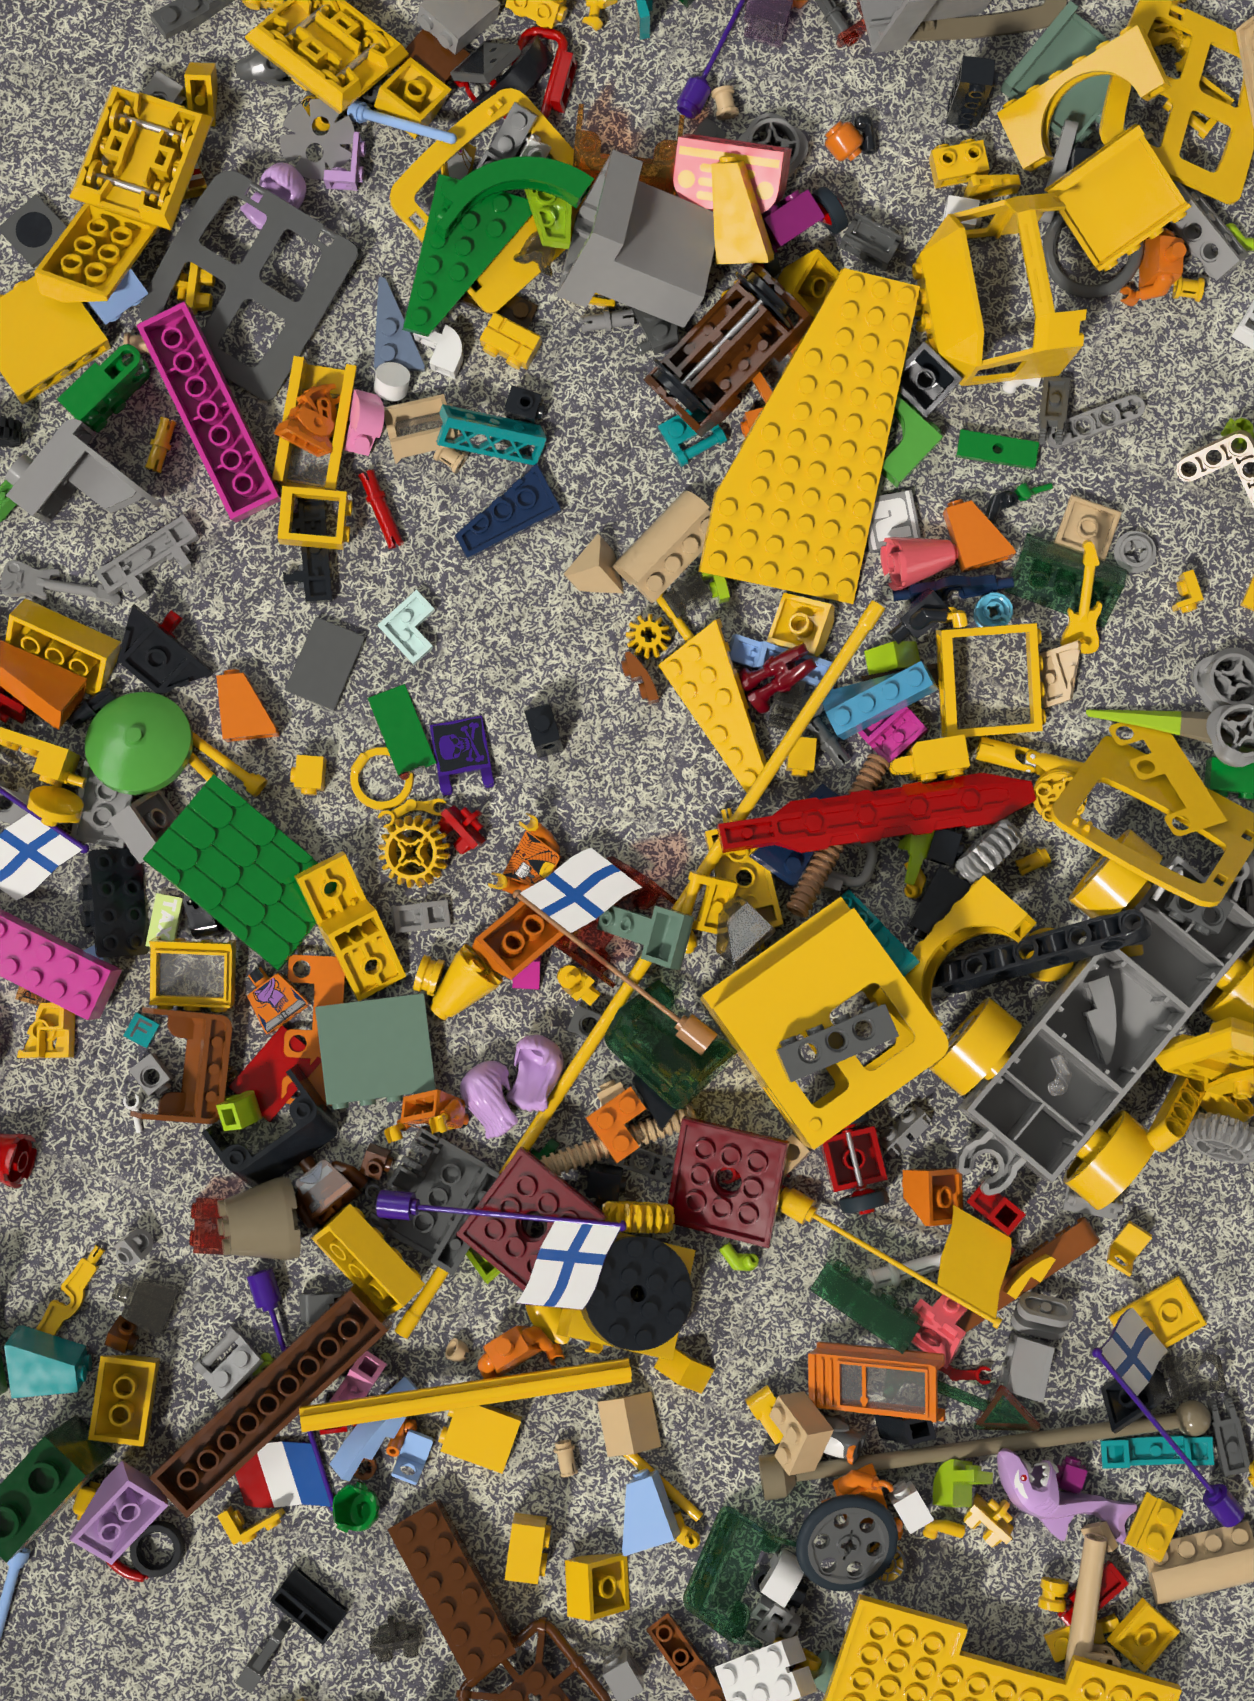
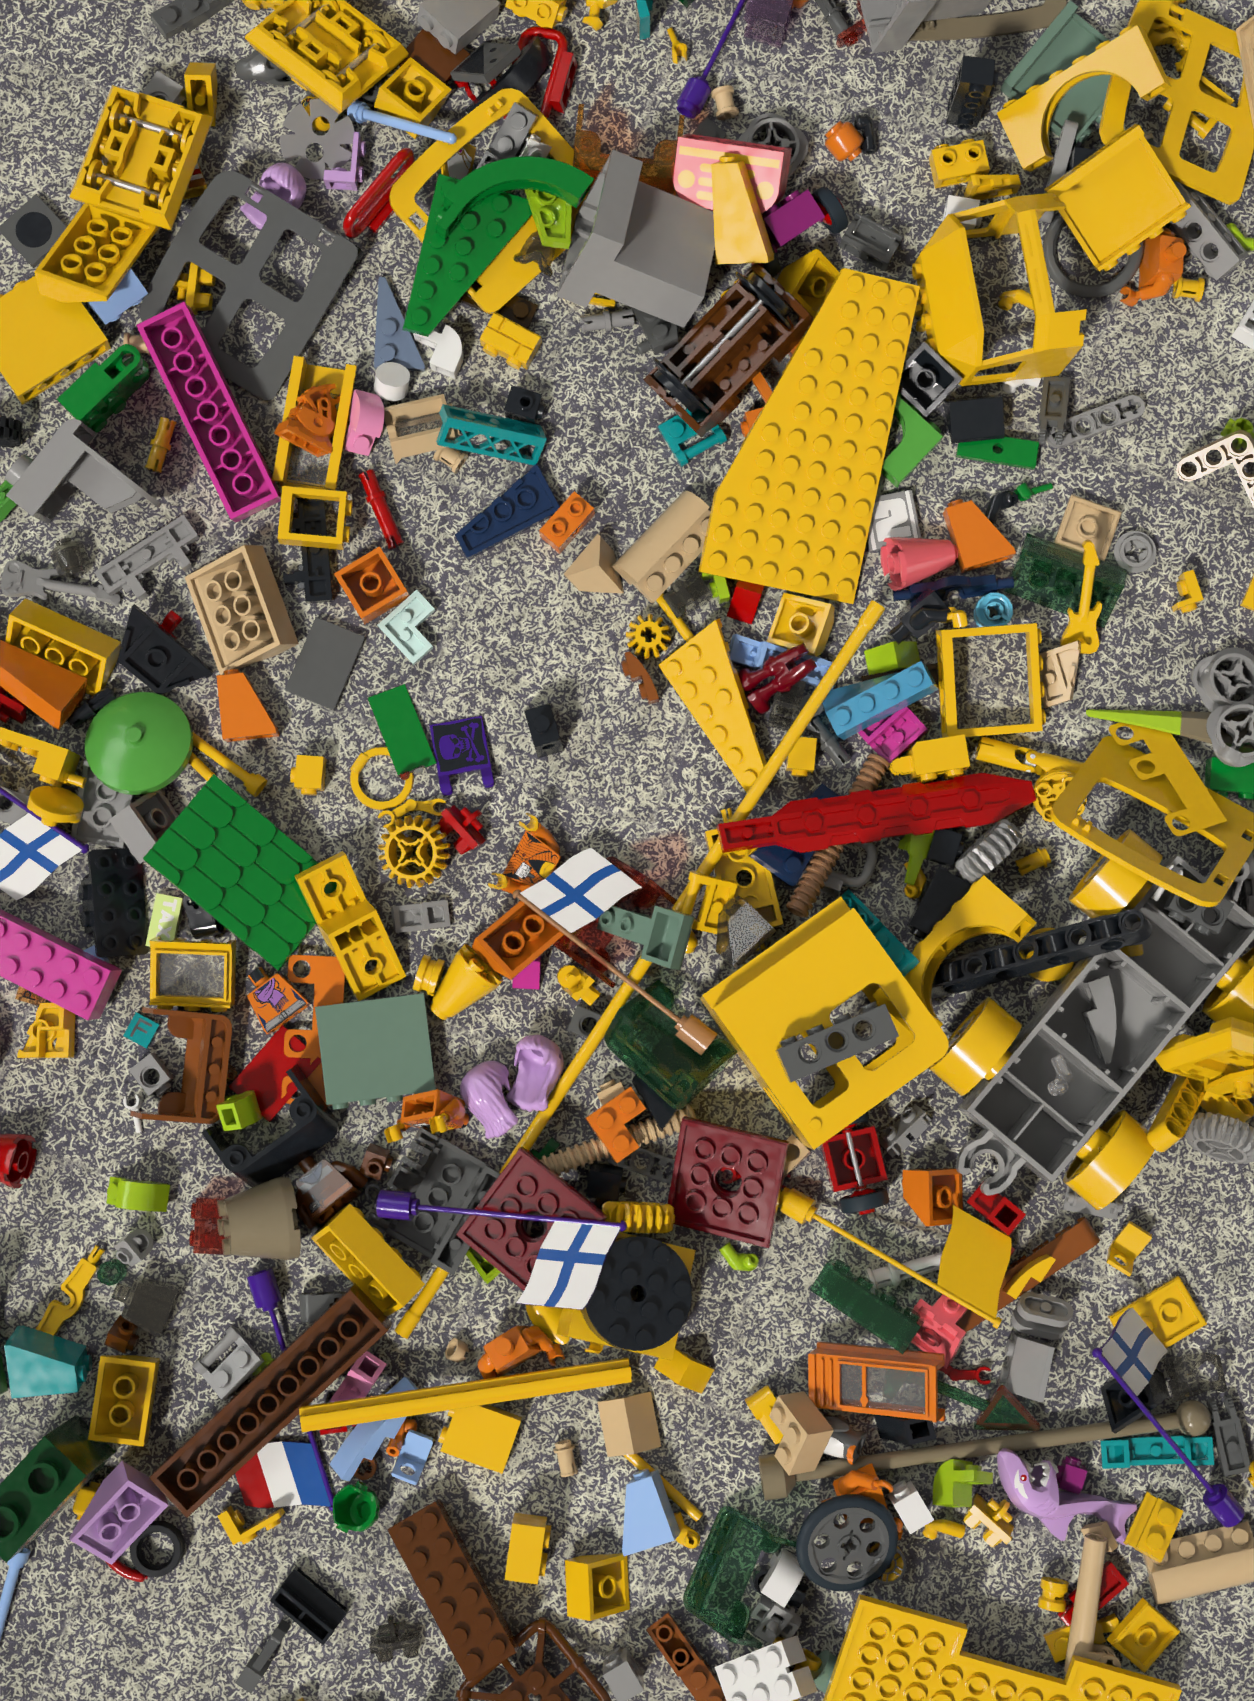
(70, 558): none -> clear smoke head
(111, 1280): none -> clear green bush
(138, 1194): none -> lime brick
(241, 608): none -> tan slope
(372, 585): none -> orange brick
(374, 205): none -> red bar
(567, 522): none -> orange brick
(678, 48): none -> yellow hand
(745, 601): none -> red slope
(975, 418): none -> black slope
(1012, 297): none -> yellow arm

